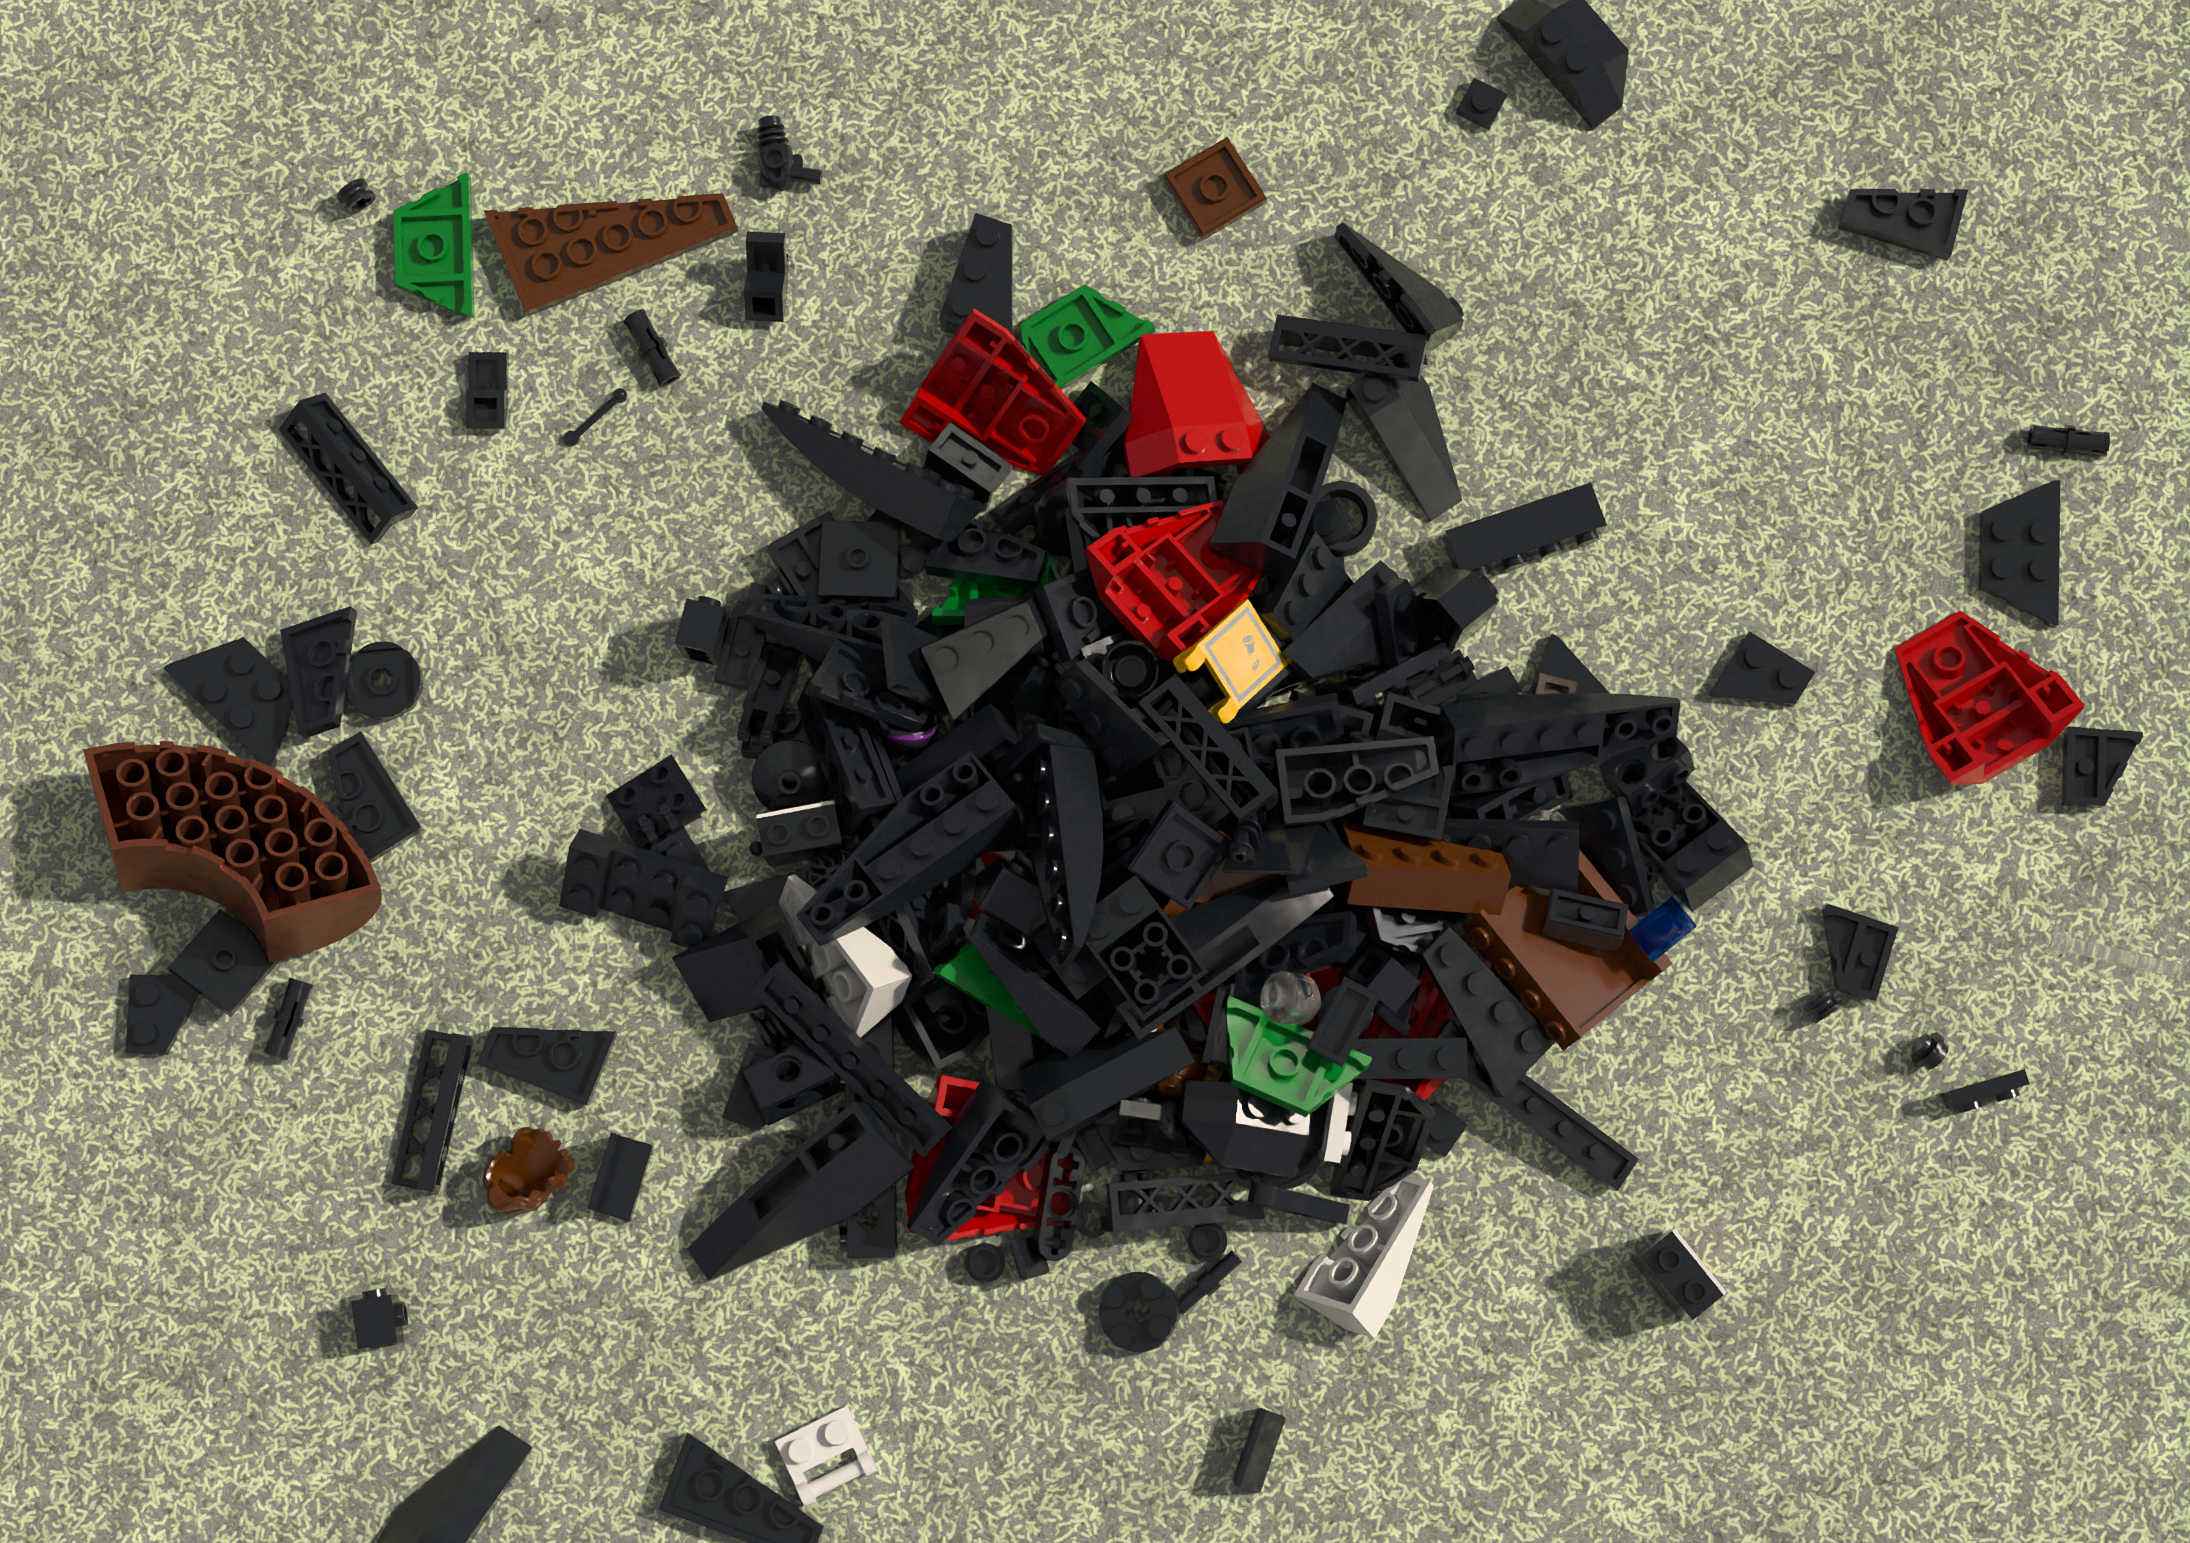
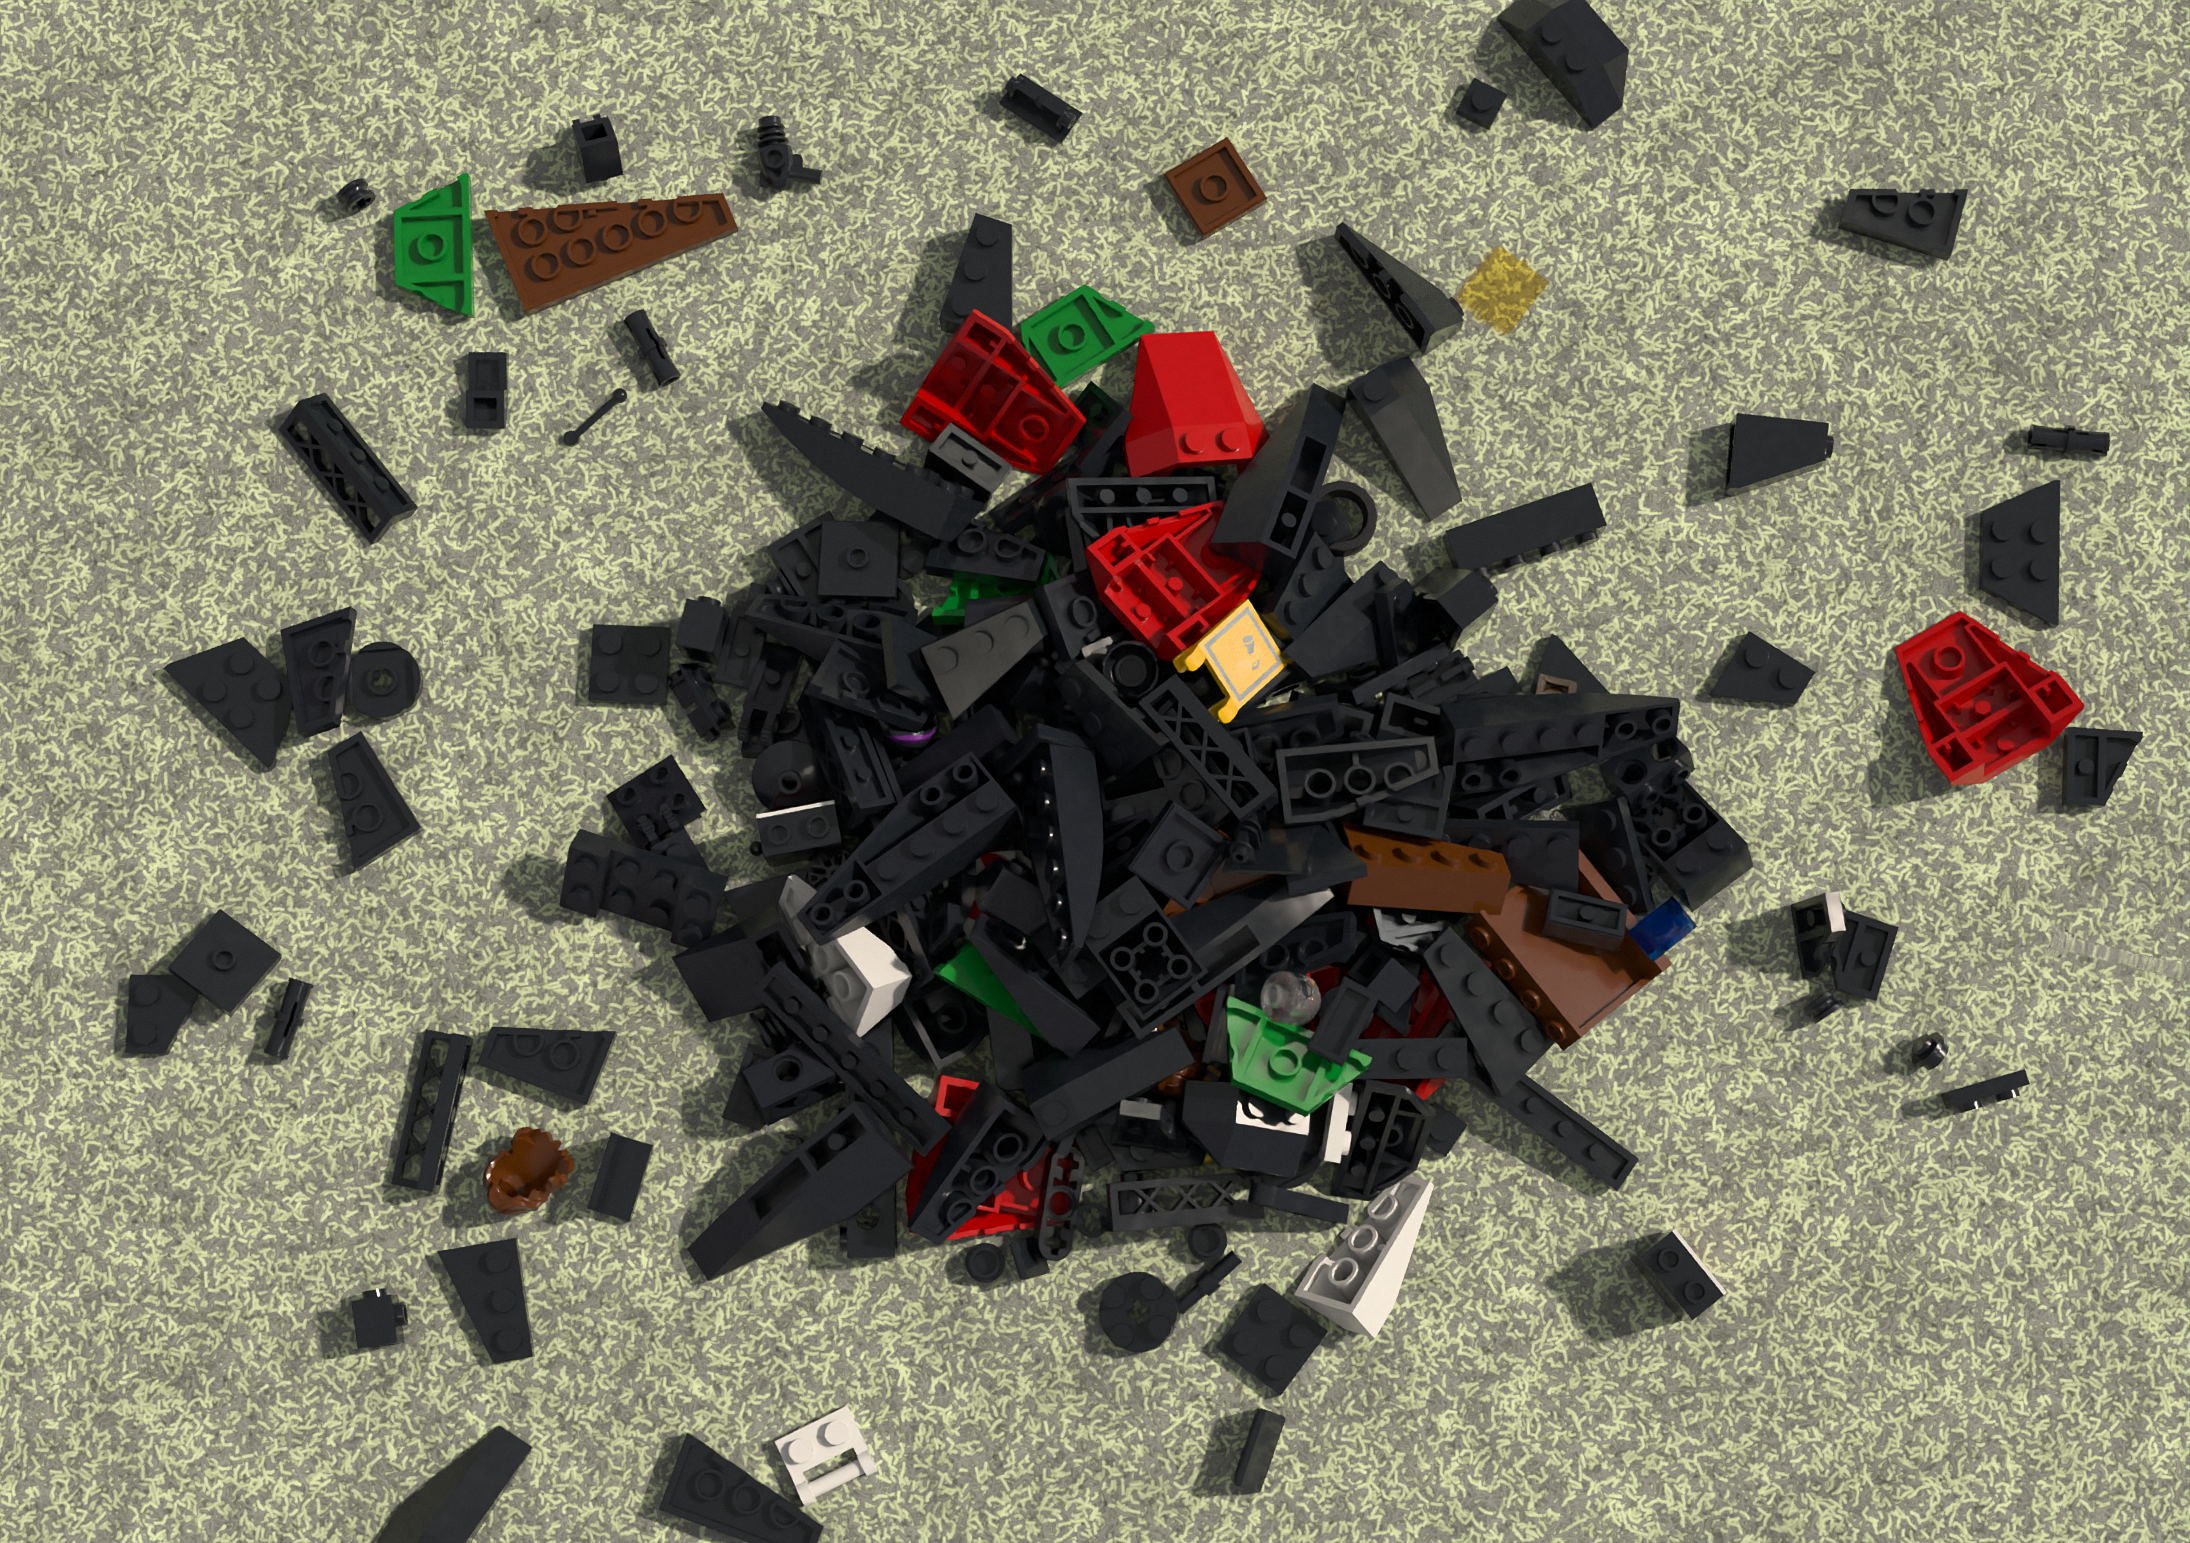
(234, 837): copper brick -> none
(494, 1295): none -> black wing
(597, 149): none -> black brick
(629, 664): none -> black plate
(694, 685): none -> black hinge
(766, 276): black brick -> none
(1040, 107): none -> black hinge
(1272, 1339): none -> black plate
(1349, 341): black fence -> none
(1504, 289): none -> clear yellow piece
(1773, 450): none -> black slope
(1818, 929): none -> black wing

